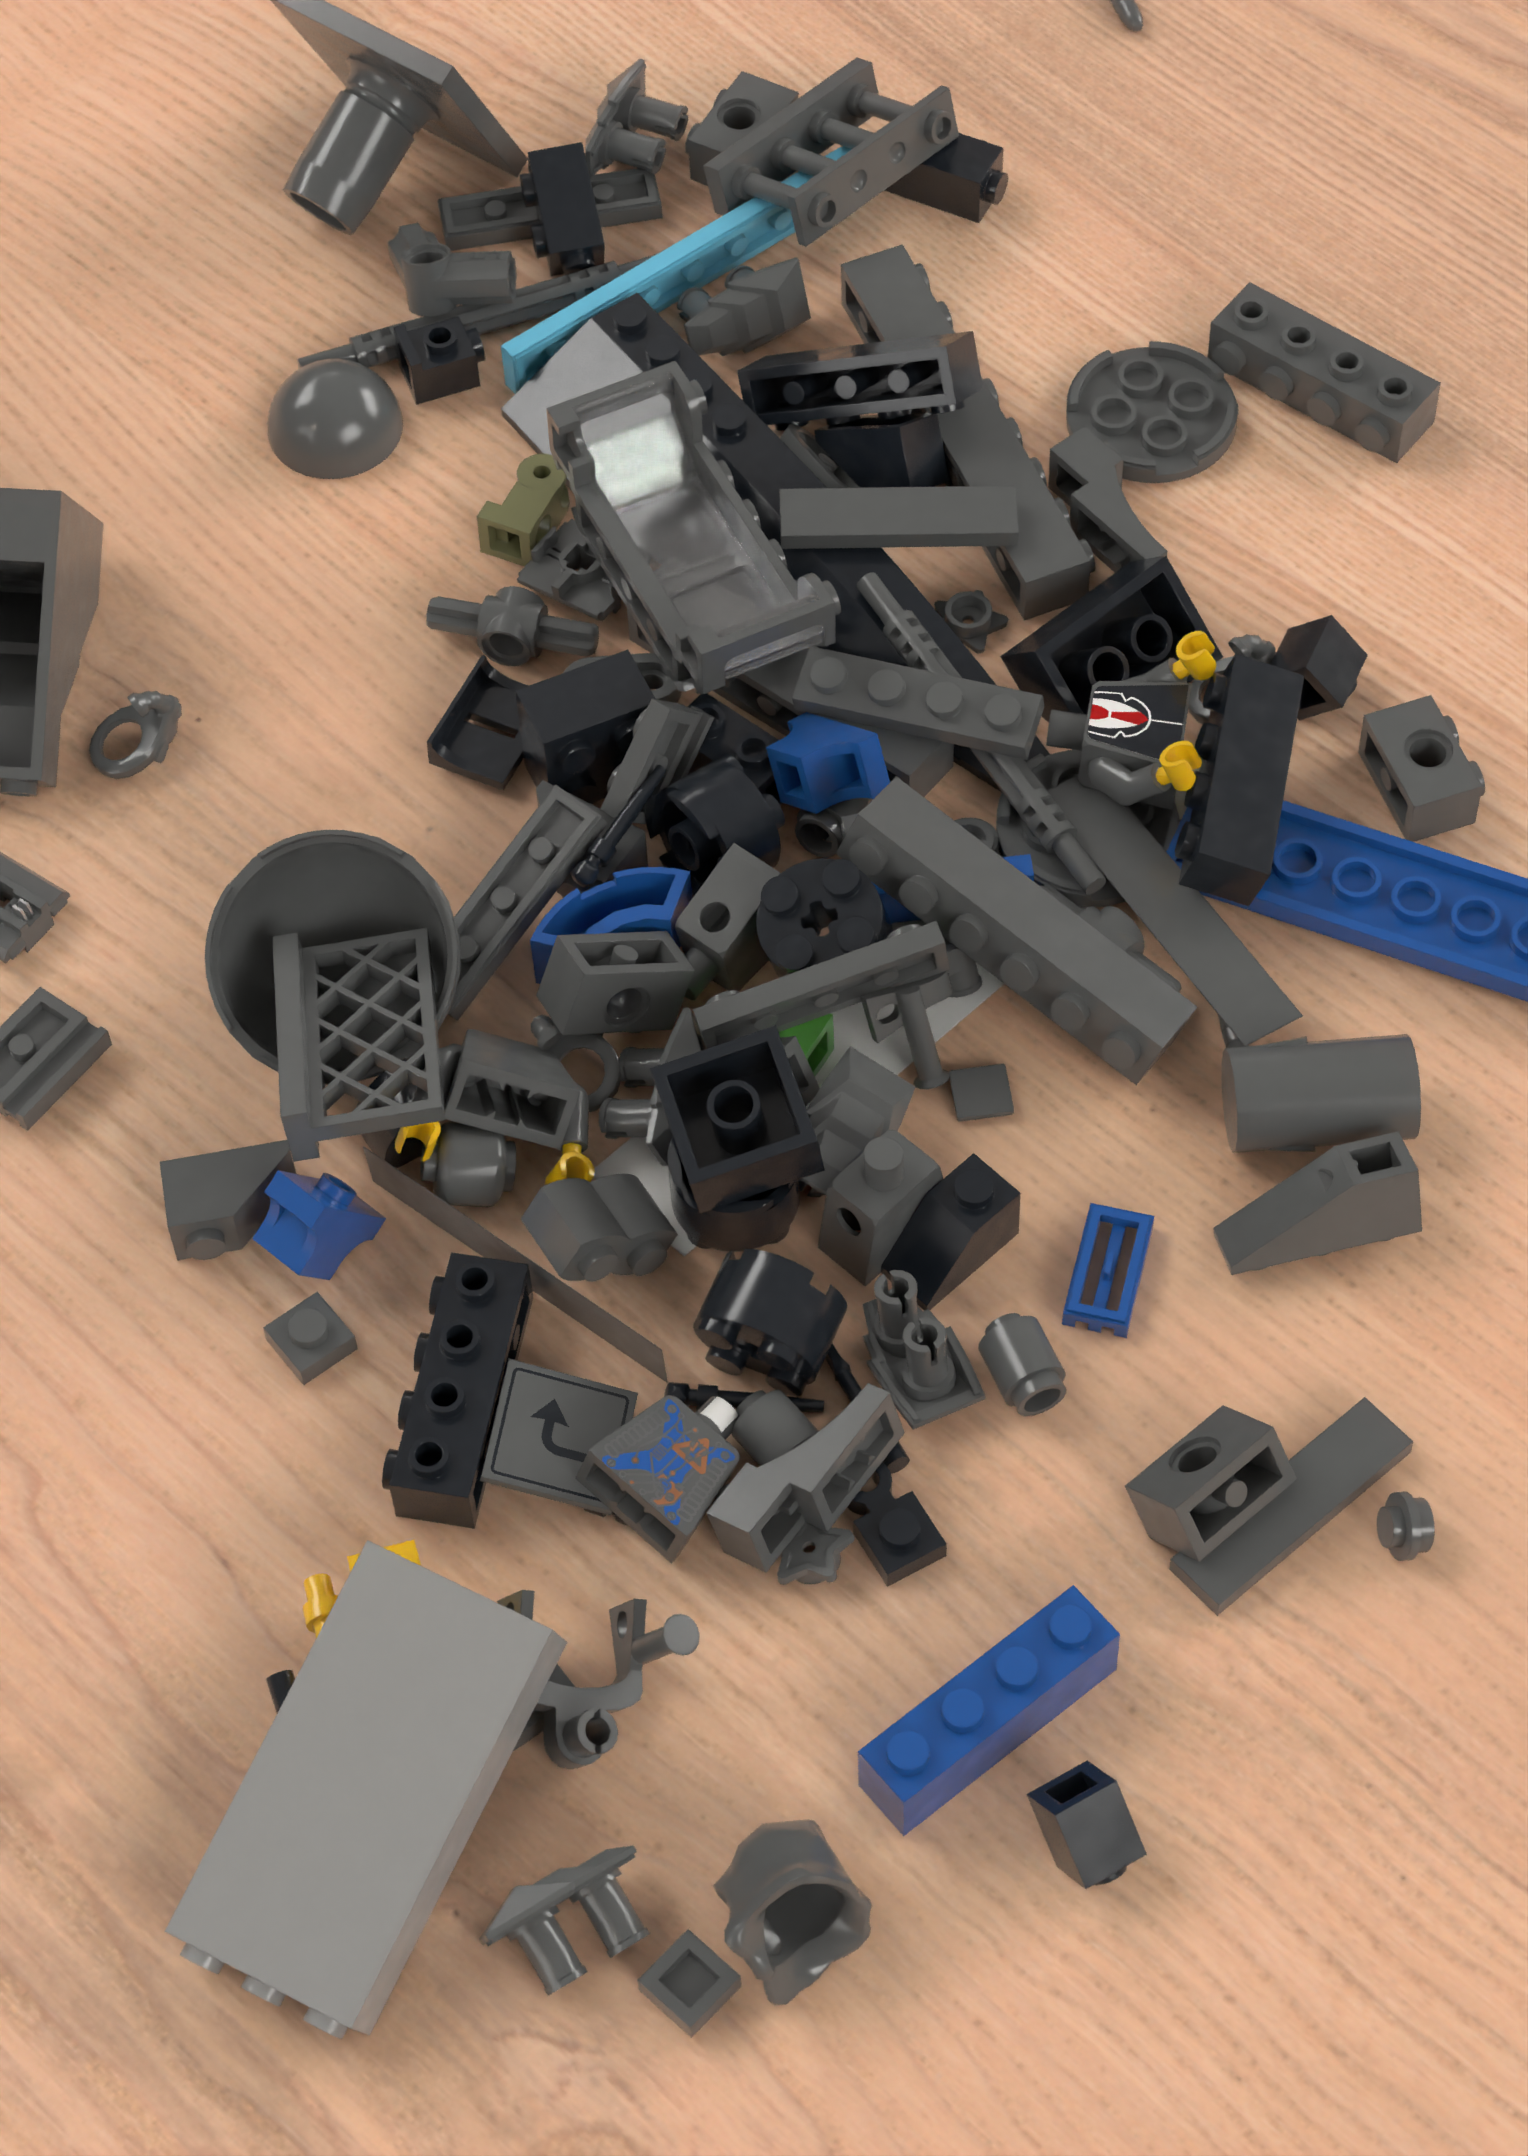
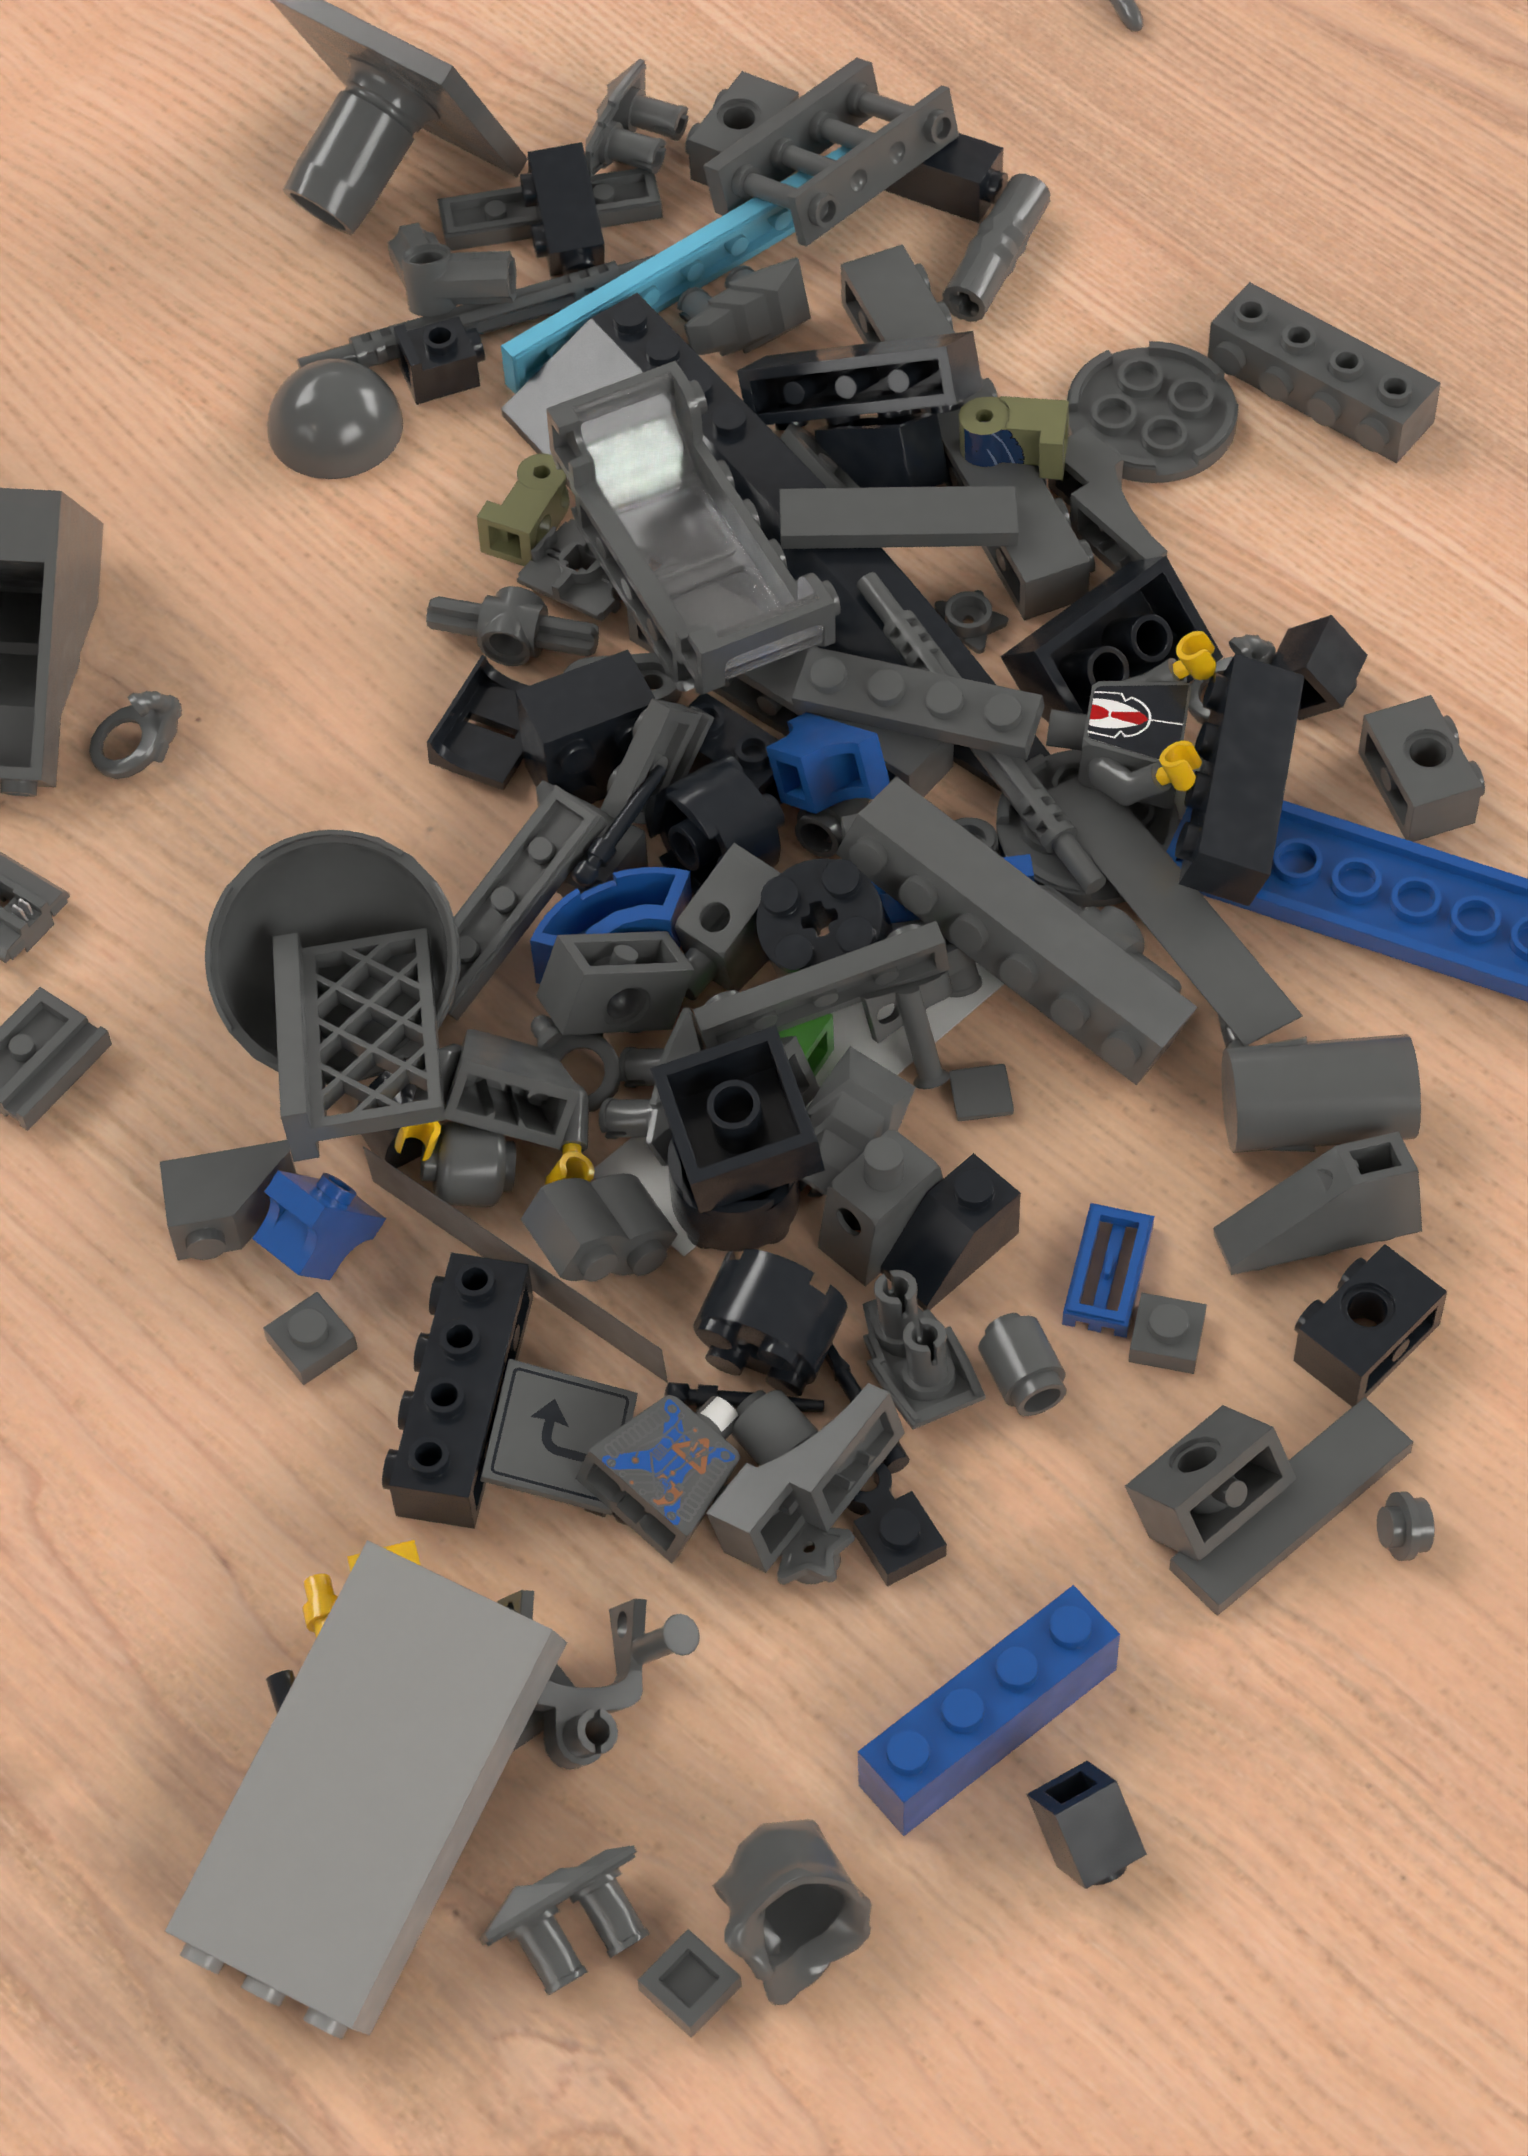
(996, 247): none -> dark grey axle
(1016, 432): none -> olive leg
(1167, 1333): none -> dark grey plate
(1357, 1357): none -> black brick

